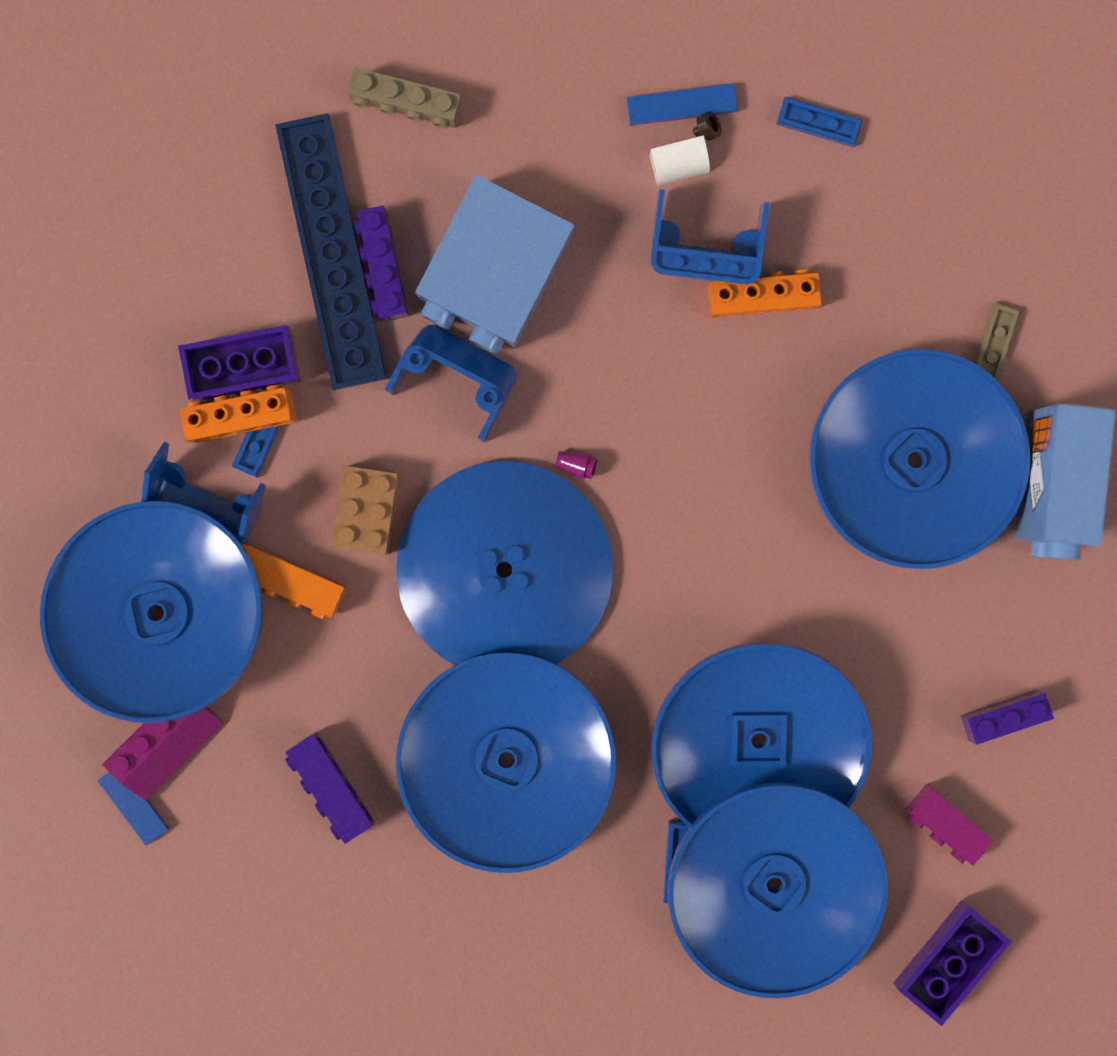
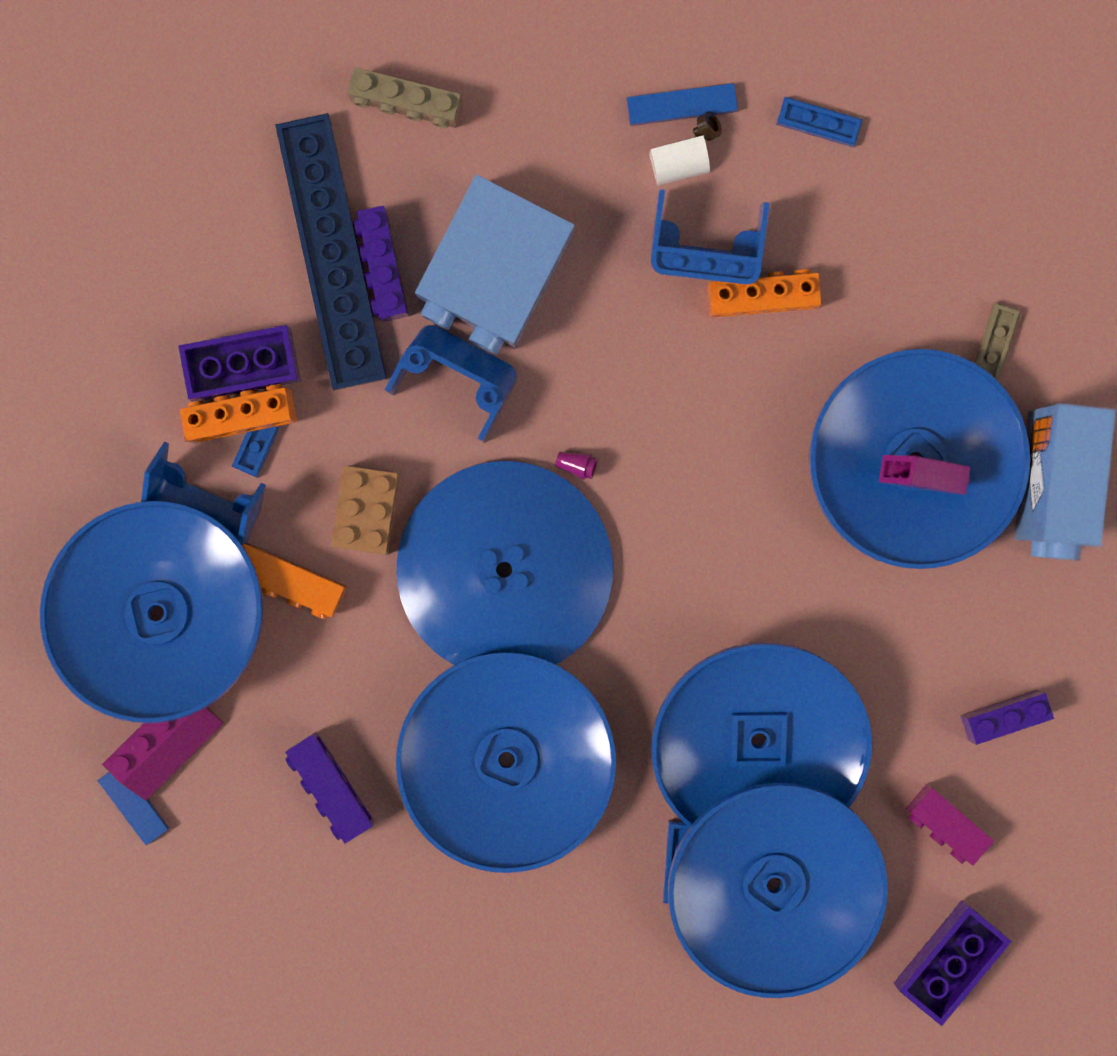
(924, 474): none -> magenta slope

